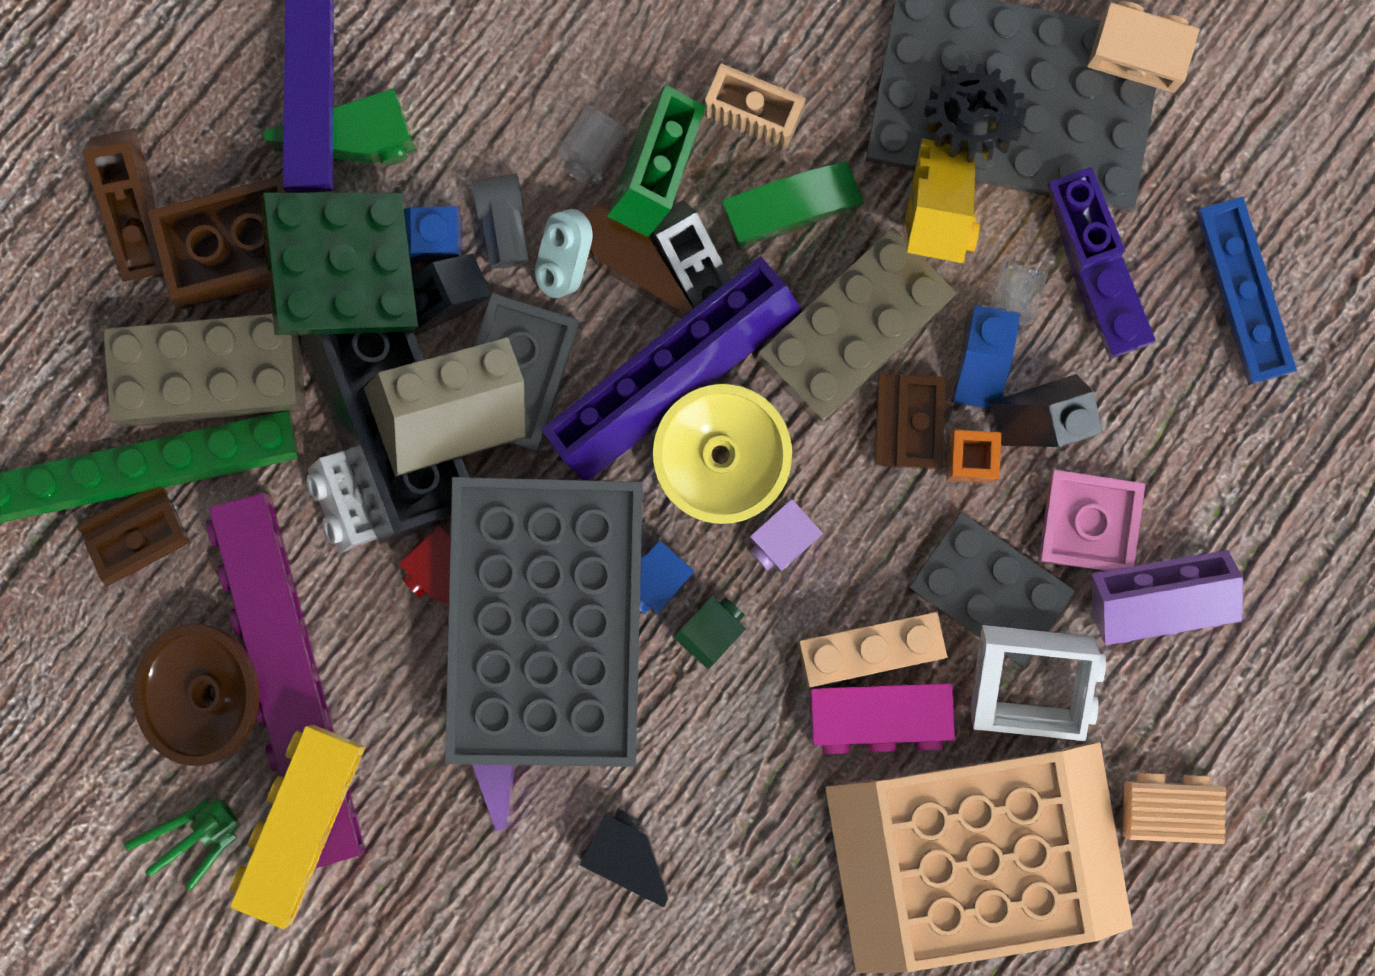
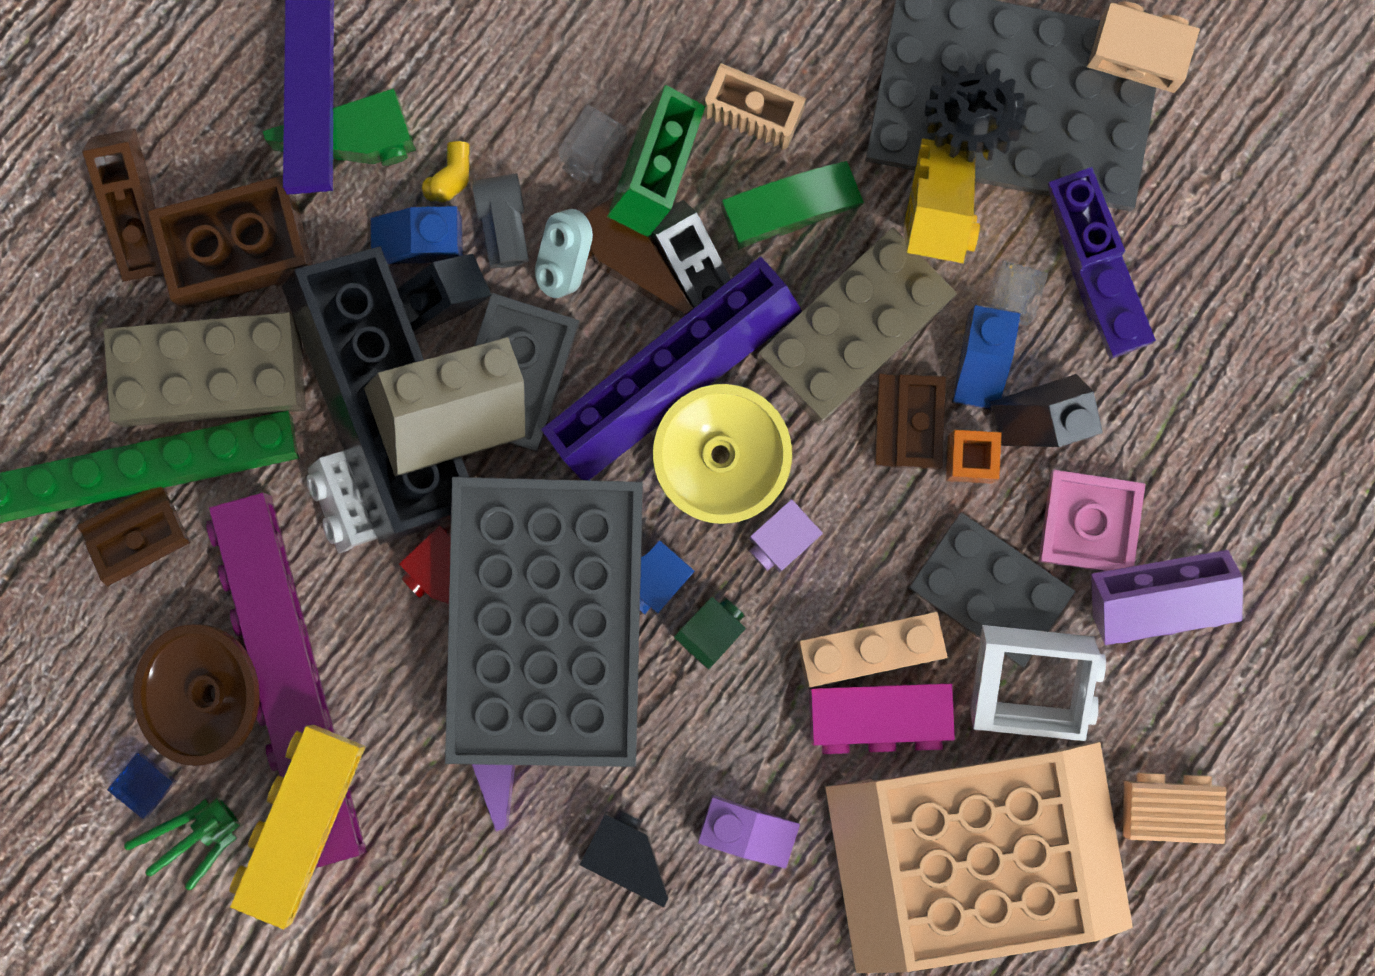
(141, 785): none -> clear blue plate
(338, 263): dark green plate -> none
(452, 178): none -> yellow arm
(748, 832): none -> medium lavender slope
(1246, 290): blue plate -> none

